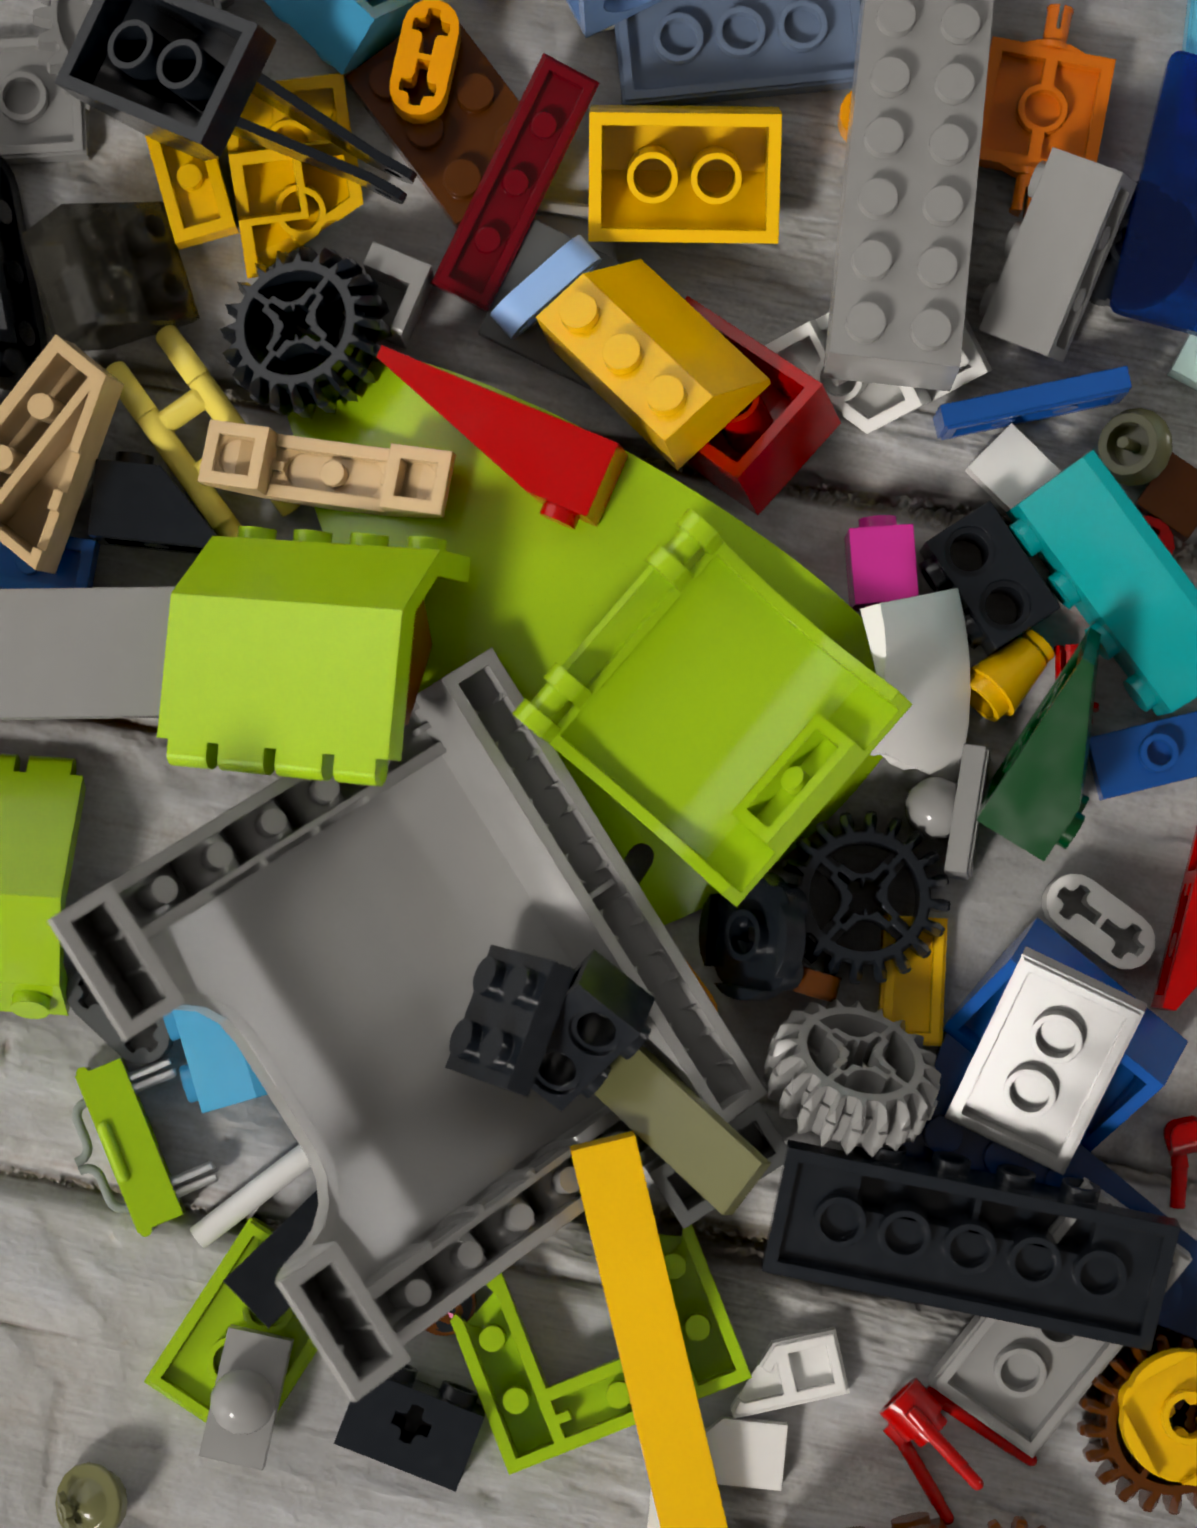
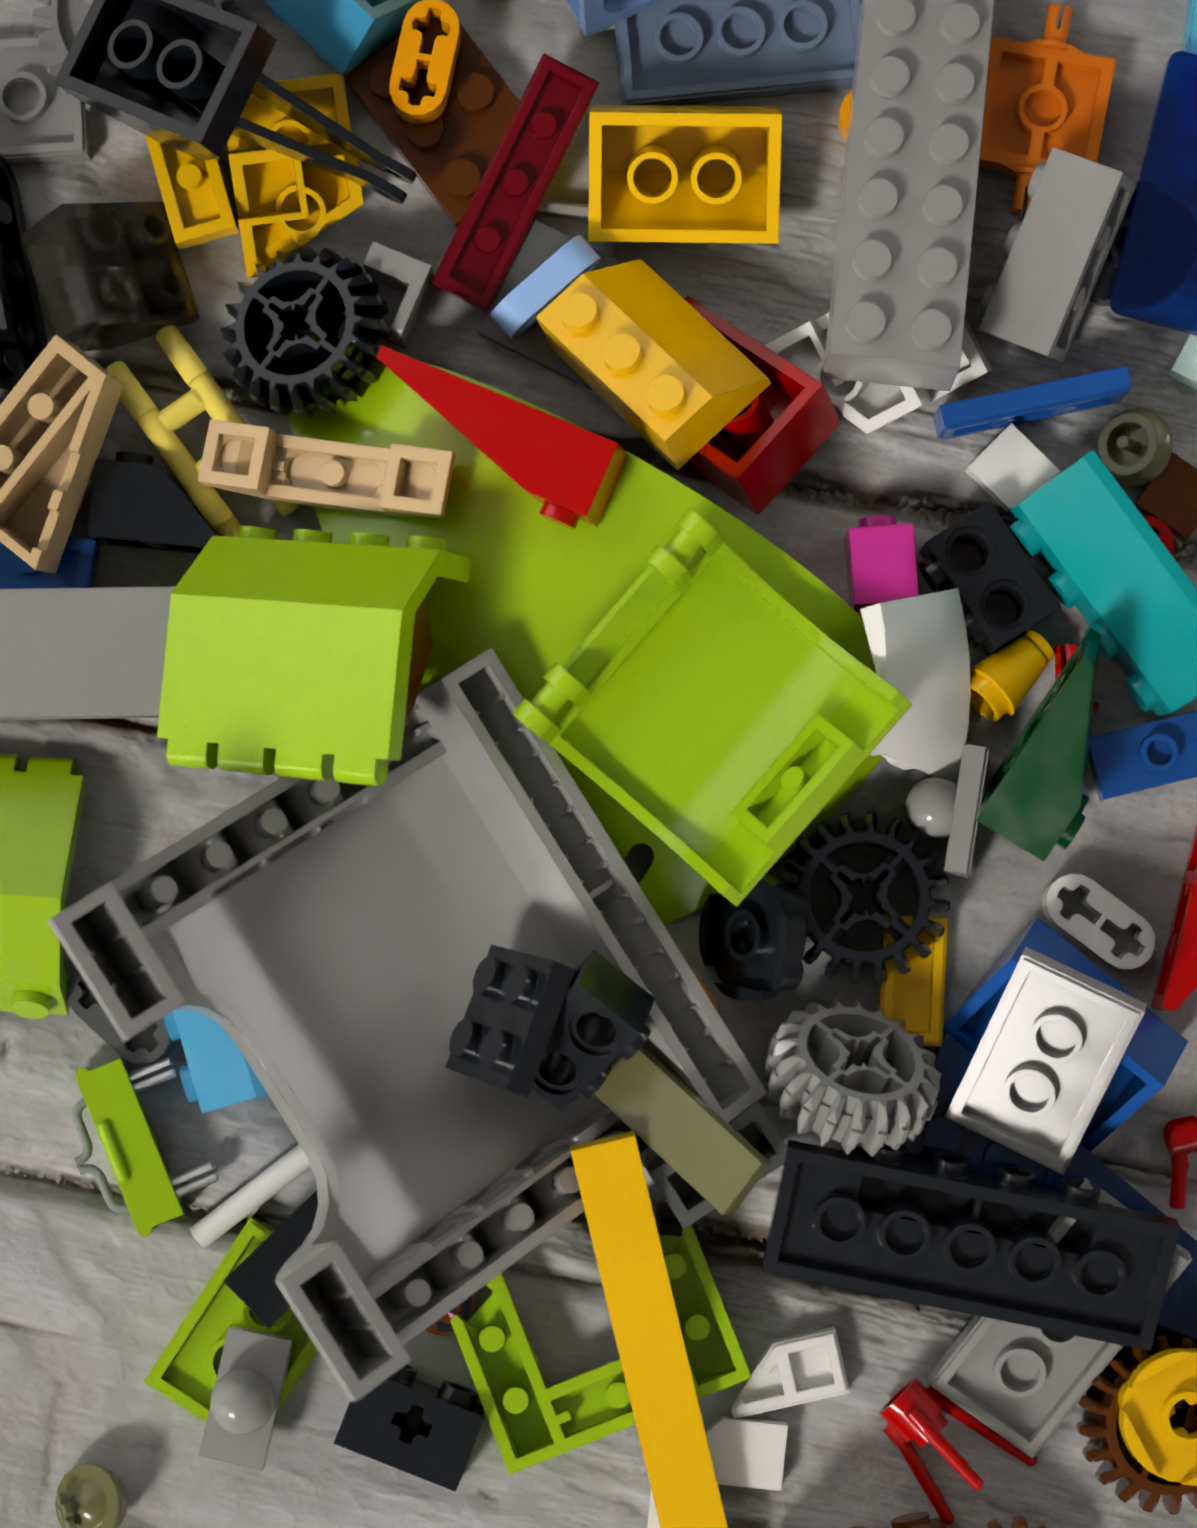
(819, 984): reddish brown tile -> none

